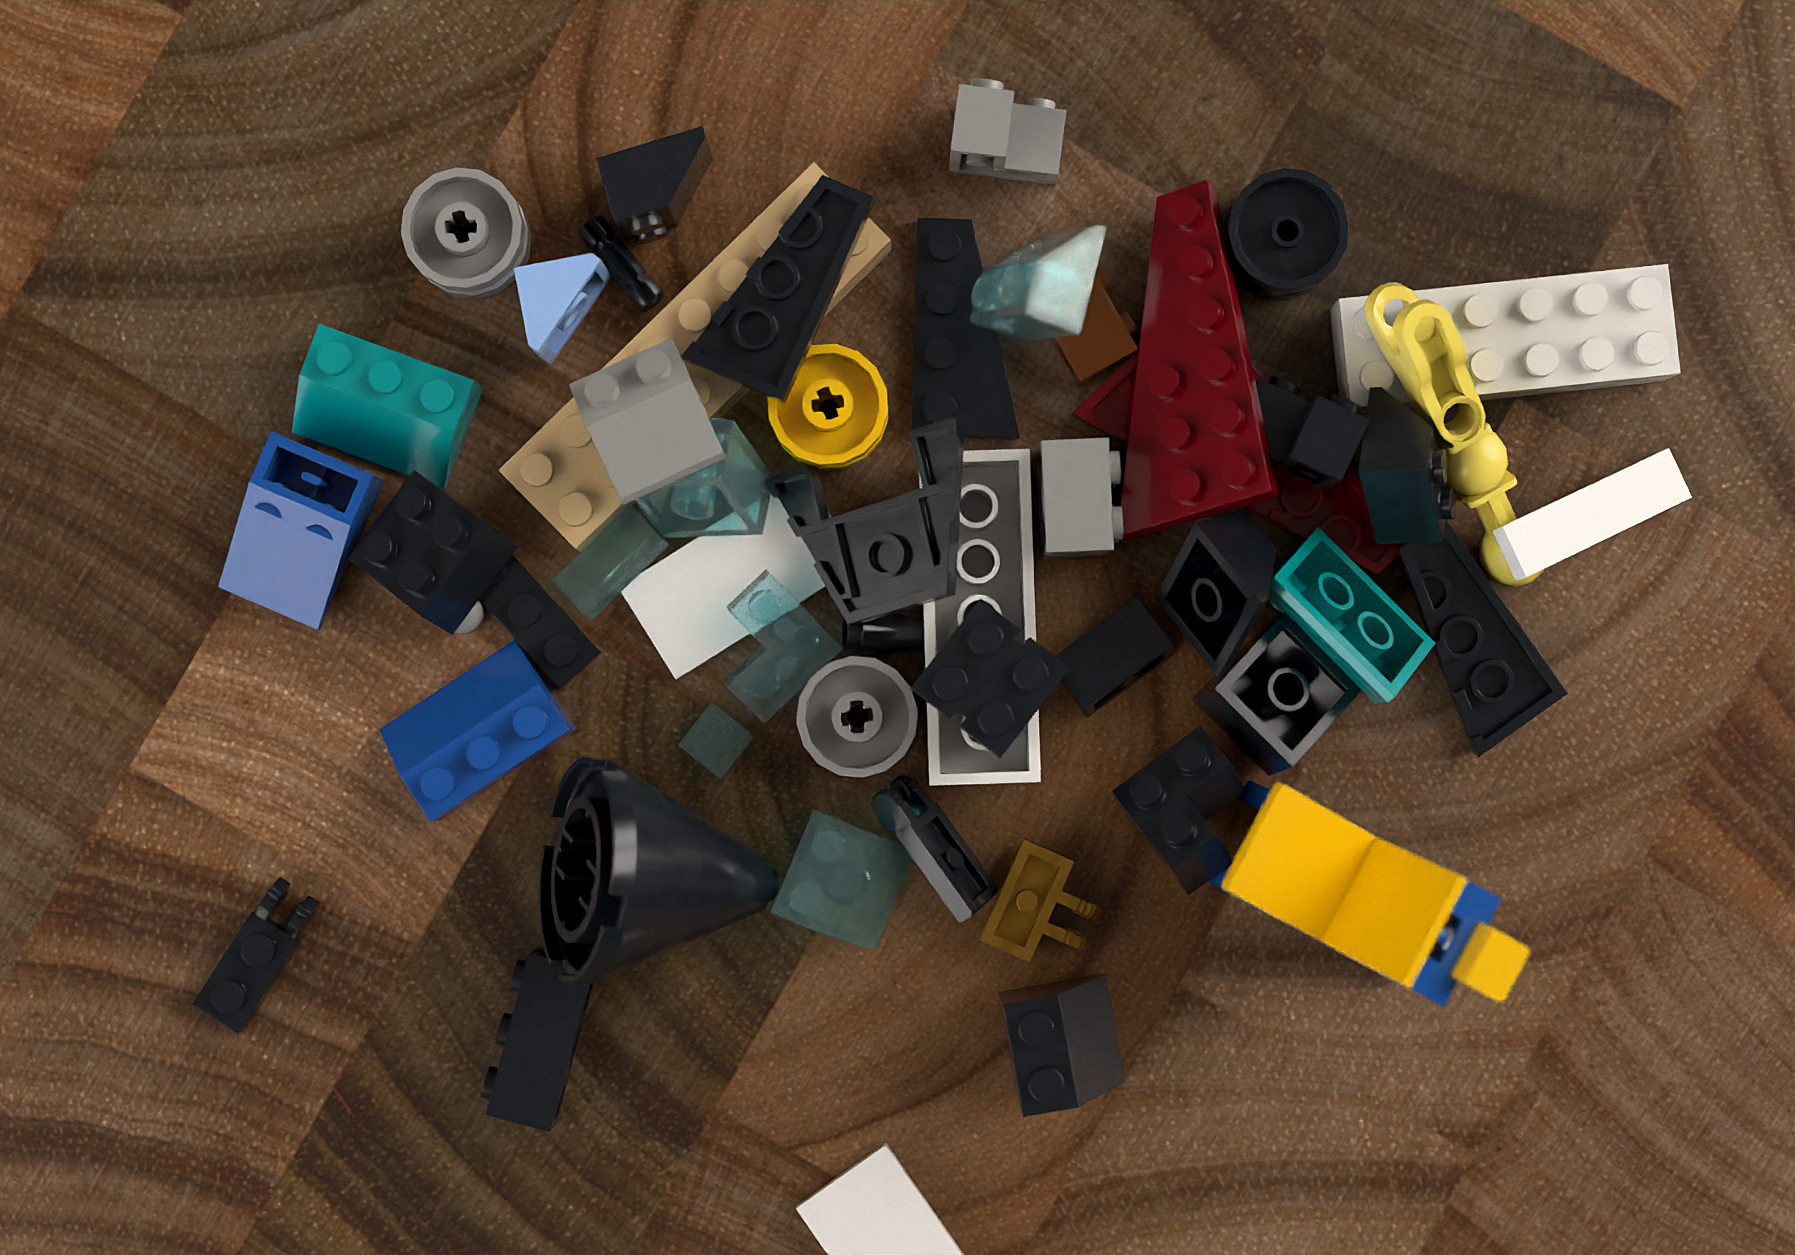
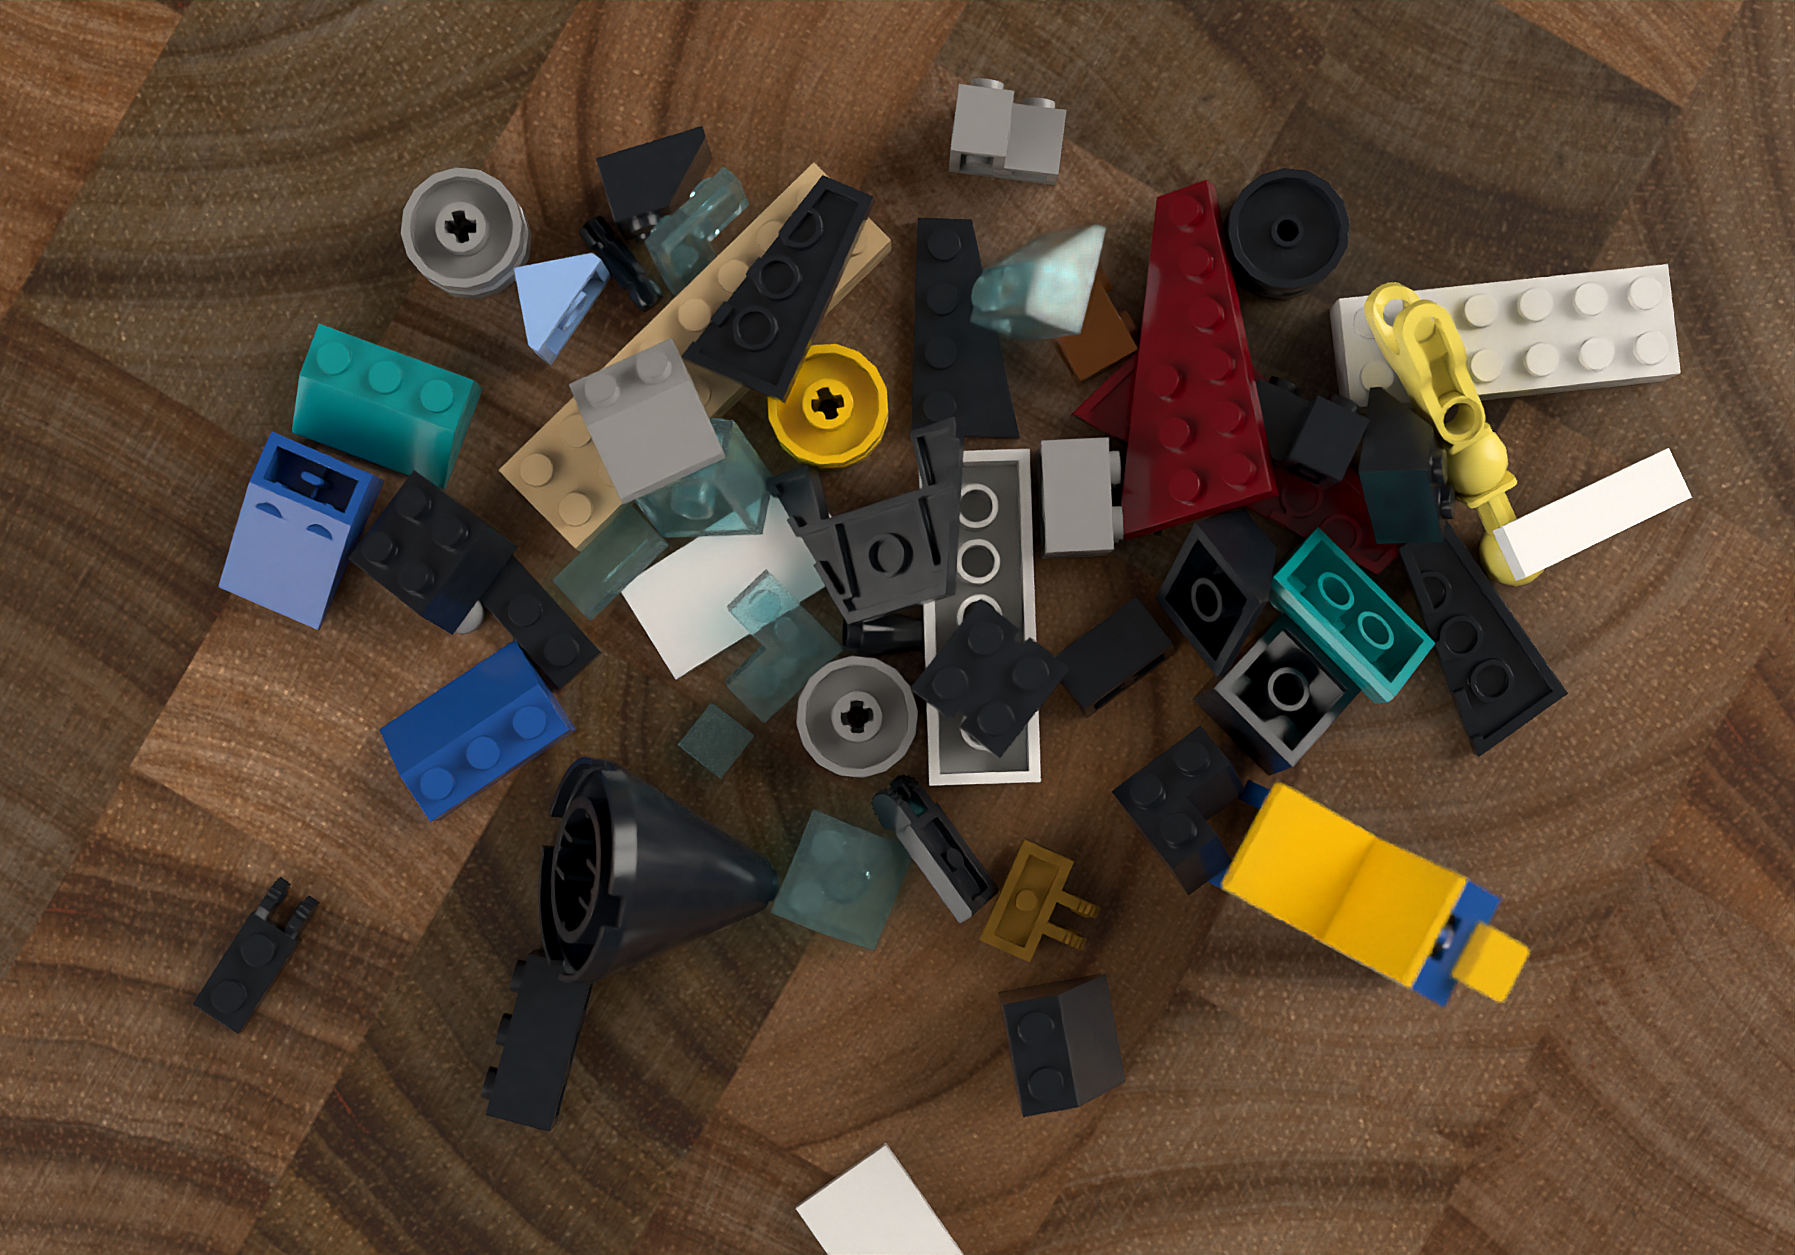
(683, 240): none -> clear light blue plate

